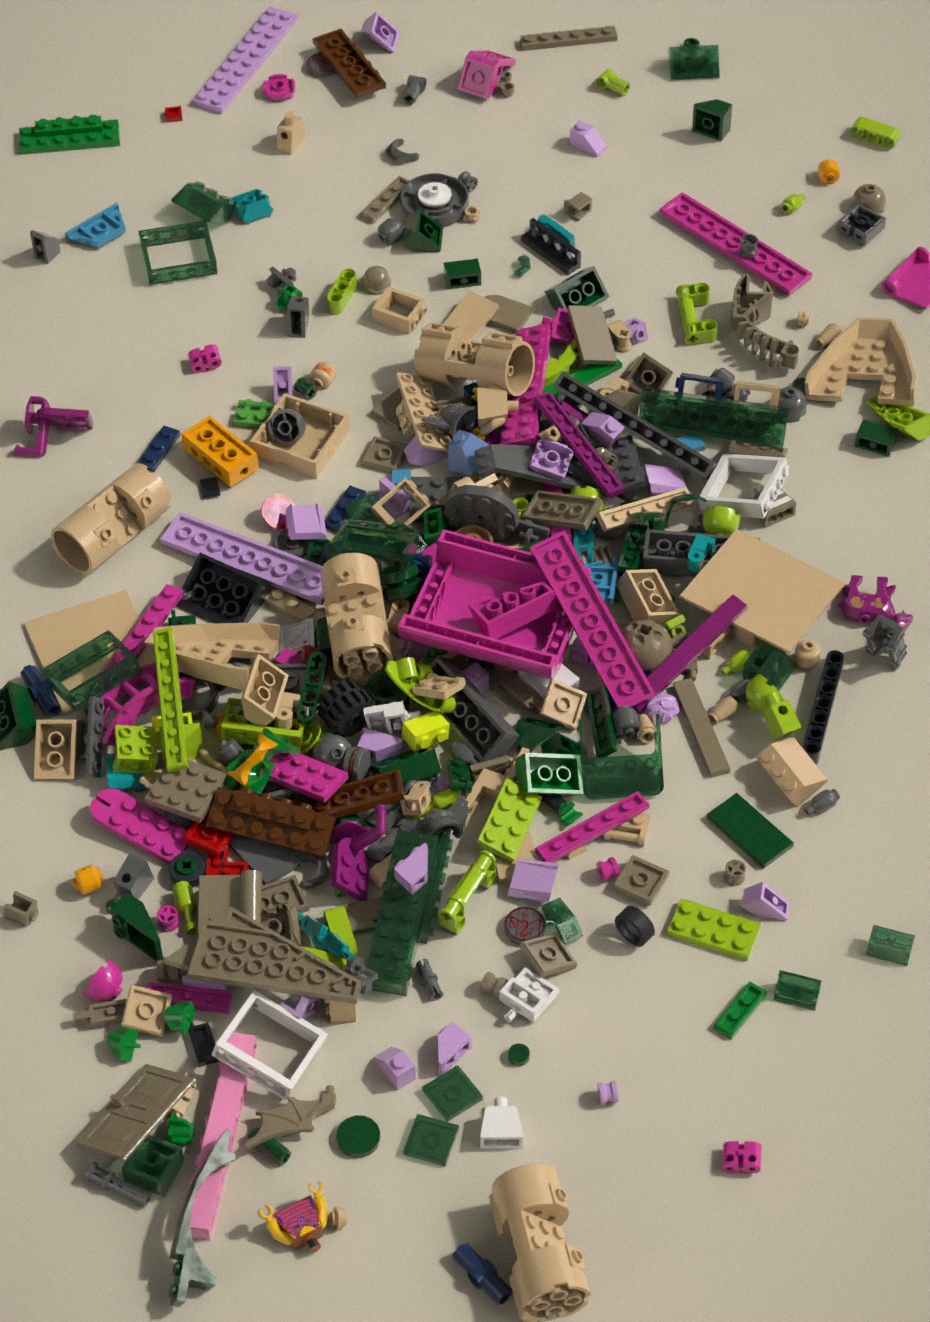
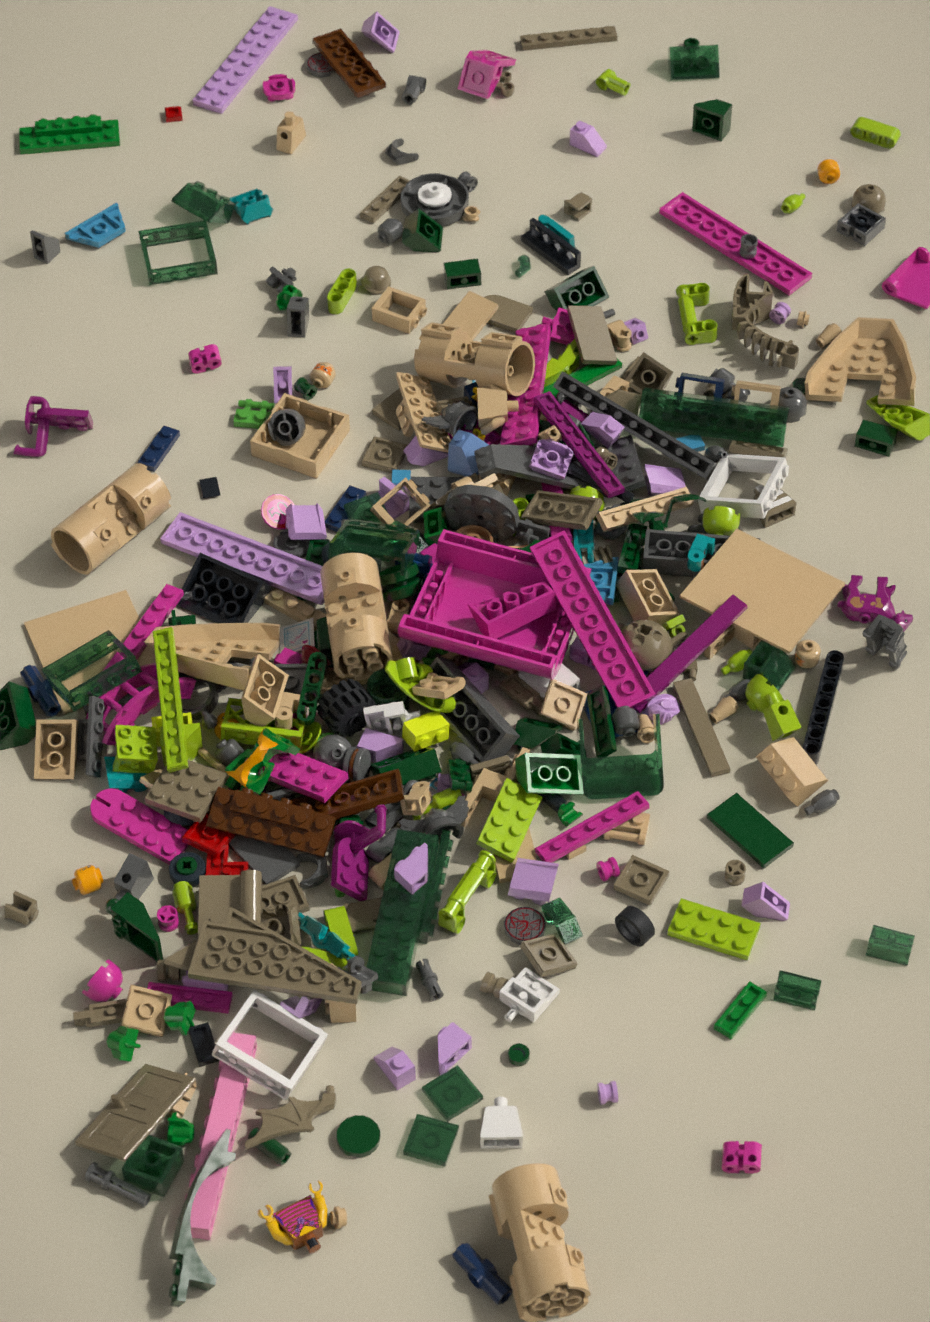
(220, 451): light orange brick -> none
(715, 453): none -> dark grey plant
(780, 313): none -> lavender wheel

